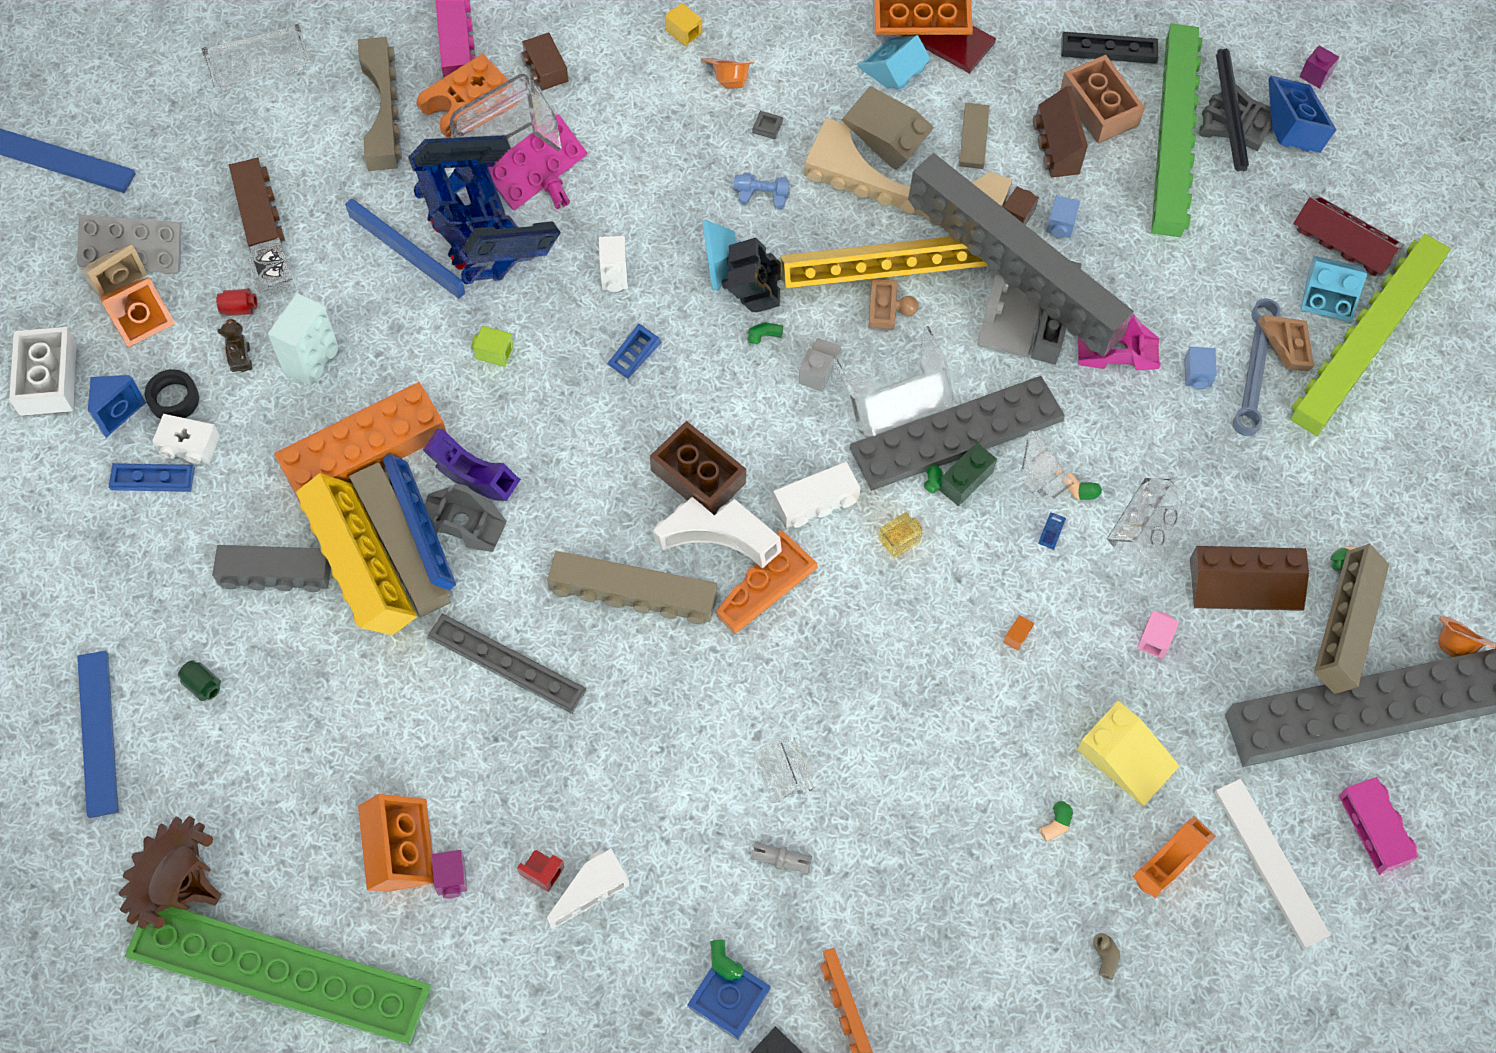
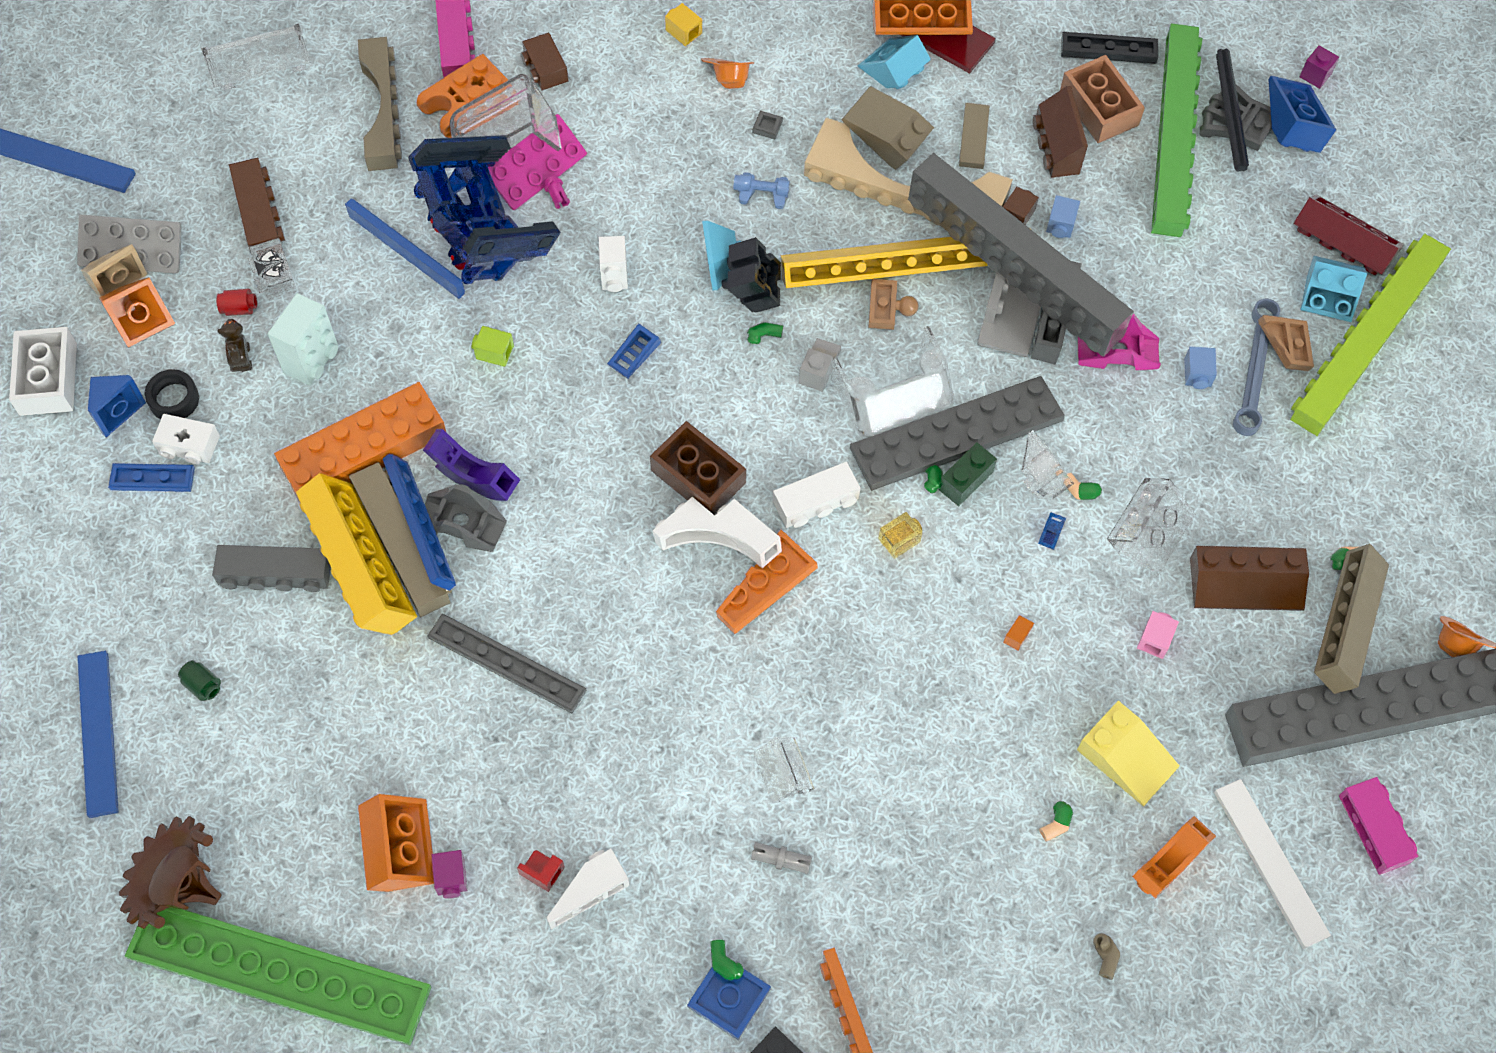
(632, 587): dark tan brick -> none

